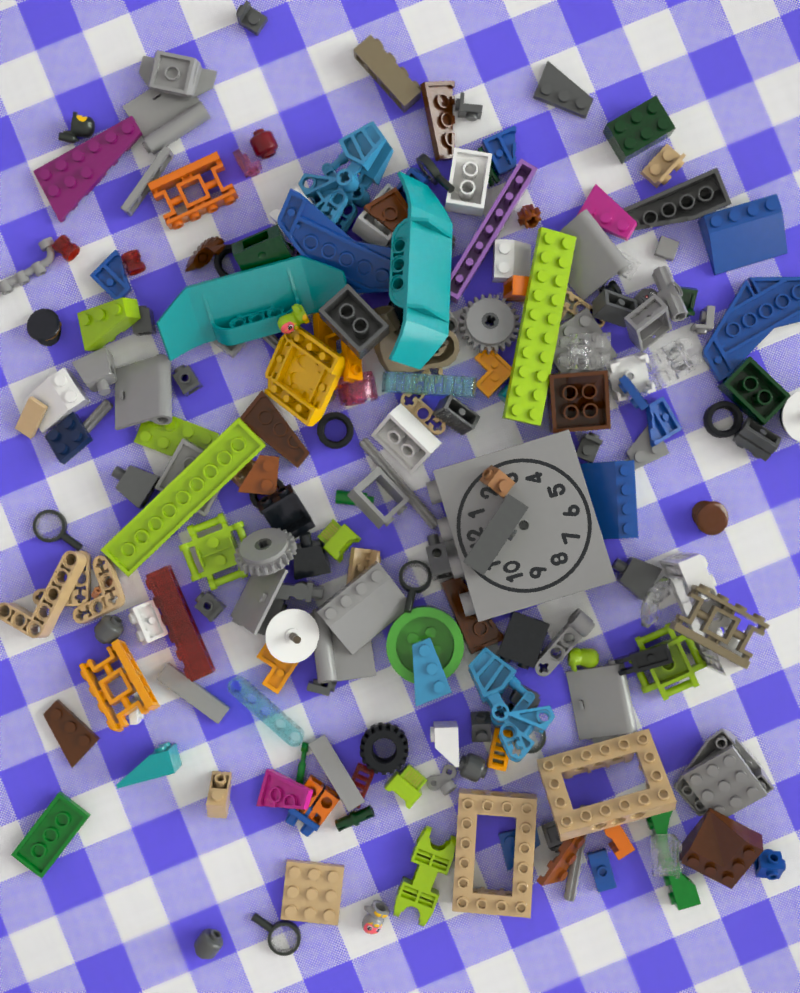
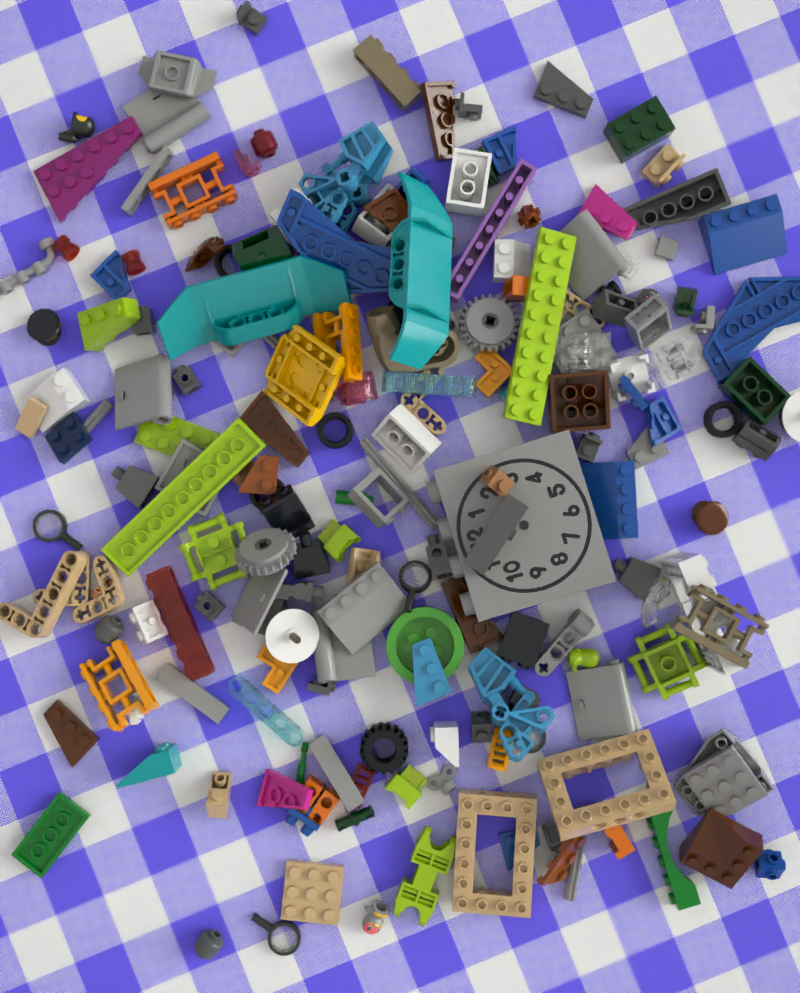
(97, 371): light grey torso -> none
(290, 322): lime animal -> none
(354, 321): dark grey brick -> none
(432, 172): pearl dark grey piece -> none
(456, 415): dark grey brick -> none
(472, 767): dark grey head -> none
(601, 870): blue plate -> none
(646, 659): black hinge -> none
(665, 855): clear bracket -> none
(670, 293): light grey piece -> none

